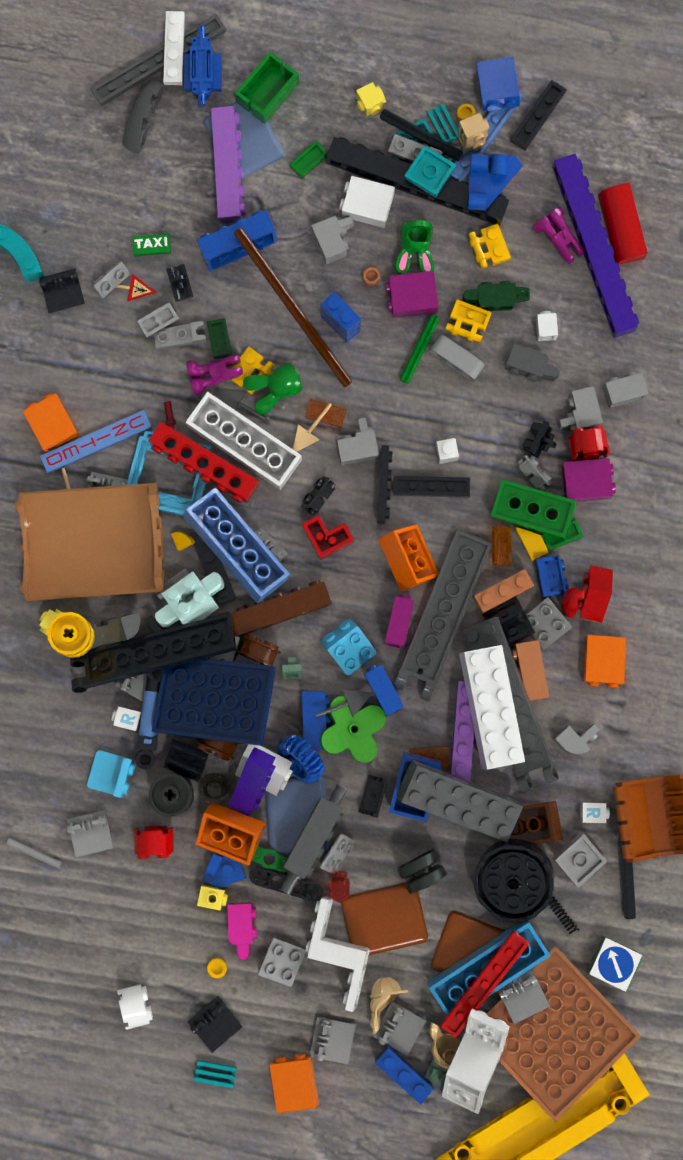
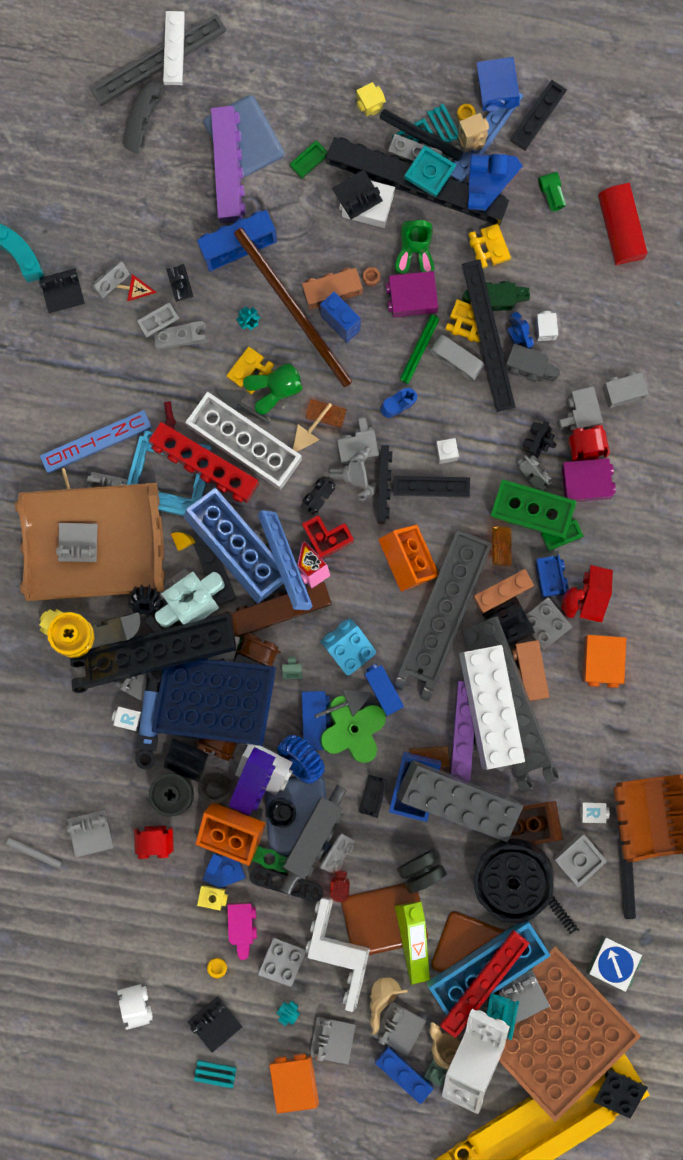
(50, 422): orange brick -> none
(77, 542): none -> light grey hinge
(111, 773): medium azure bracket -> none
(144, 600): none -> black gear
(151, 245): green tile -> none
(202, 68): blue piece -> none
(217, 370): magenta piece -> none
(219, 338): dark green plate -> none
(248, 318): none -> teal gear
(267, 87): green piece -> none
(281, 812): none -> black hair
(285, 560): none -> medium blue tile
(288, 1013): none -> teal gear
(311, 566): none -> slope
(330, 237): light grey hinge -> none
(344, 284): none -> nougat brick
(356, 474): none -> light grey axle
(357, 194): none -> black hinge
(391, 405): none -> blue piece
(399, 621): magenta brick -> none
(414, 940): none -> lime slope
(488, 335): none -> black tile
(505, 1010): none -> teal plate
(519, 331): none -> blue plate
(532, 542): yellow slope -> none
(551, 186): none -> green piece
(563, 239): magenta piece -> none
(572, 743): light grey brick -> none
(595, 245): dark purple brick -> none
(620, 1093): none -> black hinge

